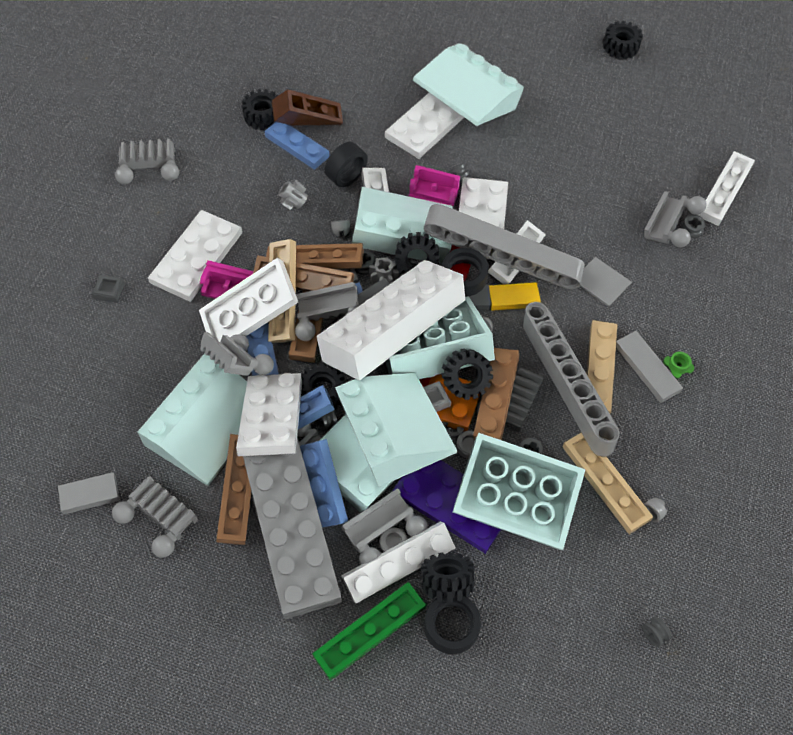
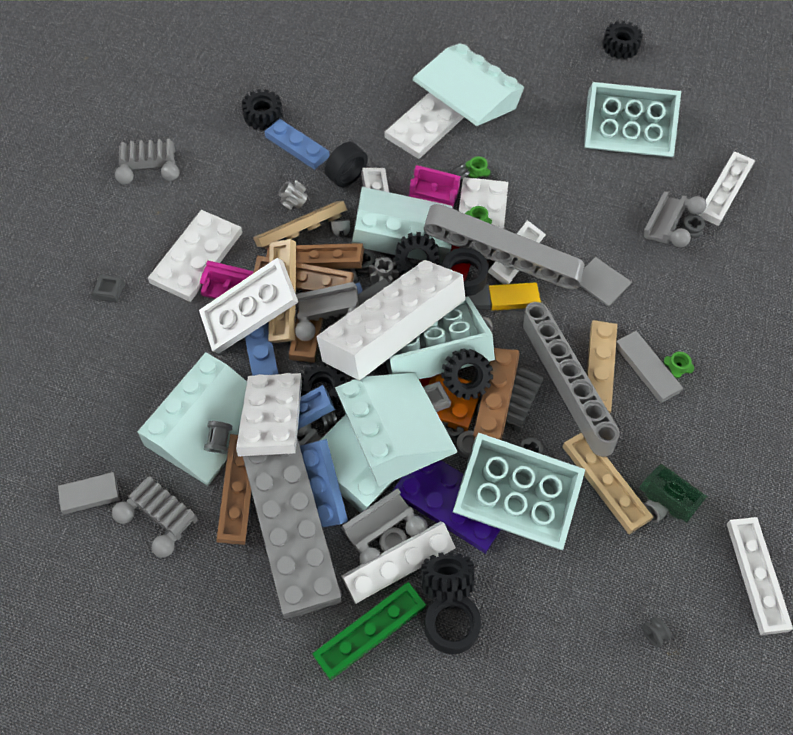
(217, 437): none -> dark grey bush
(232, 355): light grey gear -> none
(304, 109): reddish brown slope -> none
(310, 221): none -> tan plate
(478, 167): none -> bright green plate
(480, 213): none -> bright green plate
(632, 119): none -> light aqua slope
(673, 493): none -> clear green plate
(759, 576): none -> white plate

